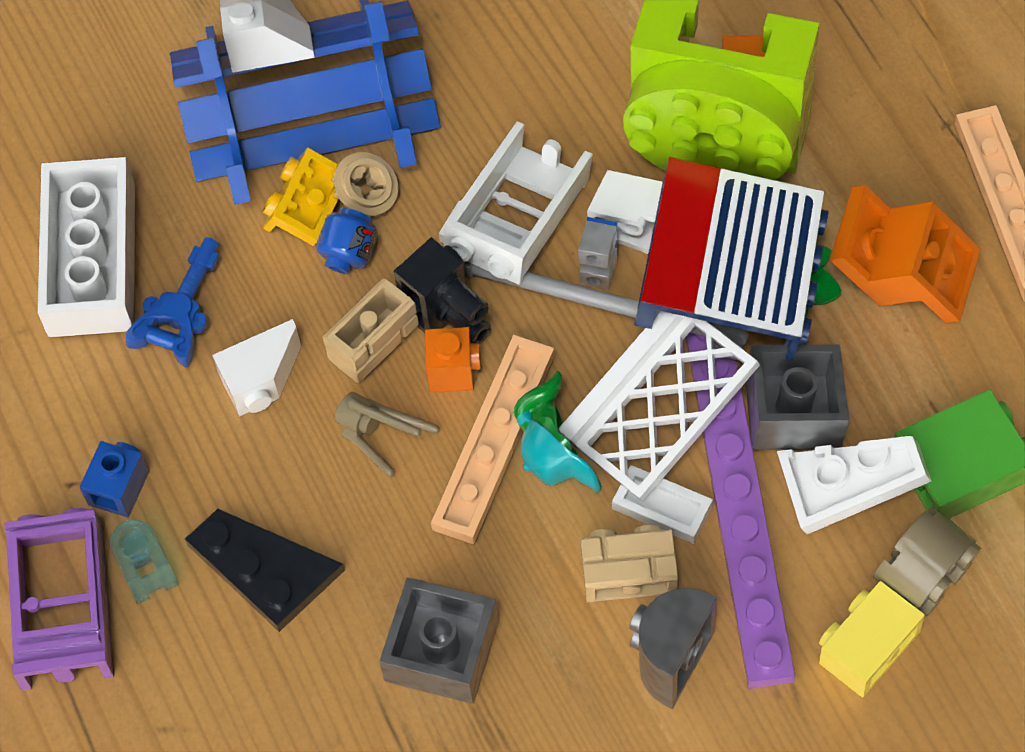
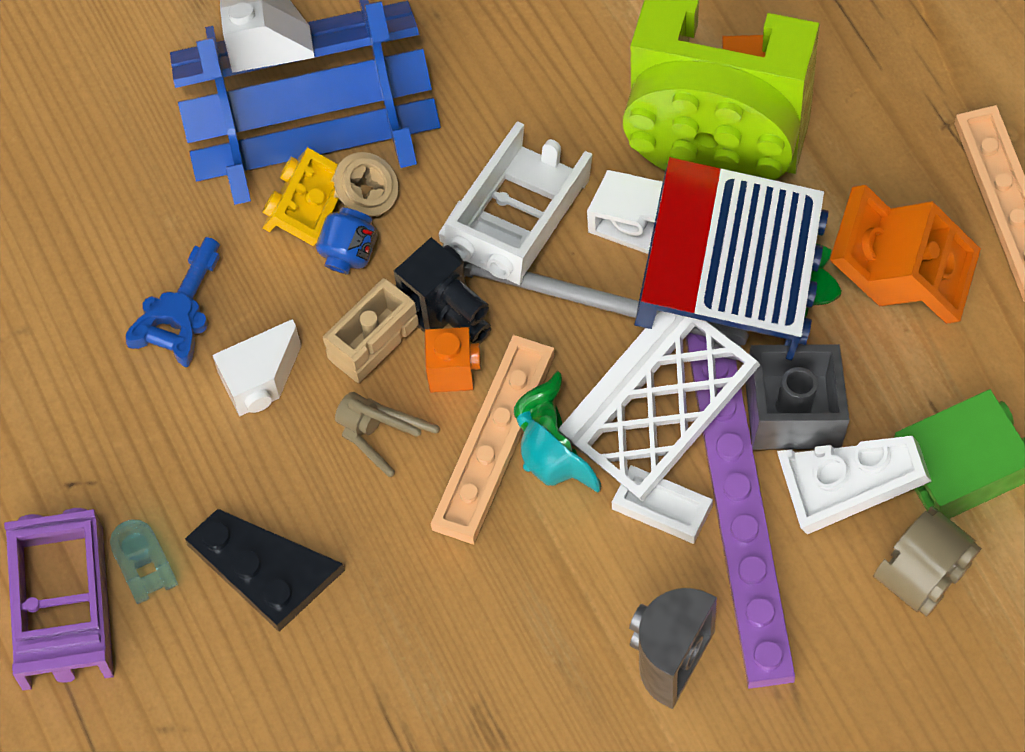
(86, 247): white brick -> none
(114, 478): blue brick -> none
(439, 640): flat silver brick -> none
(598, 253): flat silver piece -> none
(628, 563): tan brick -> none
(870, 638): light yellow brick -> none

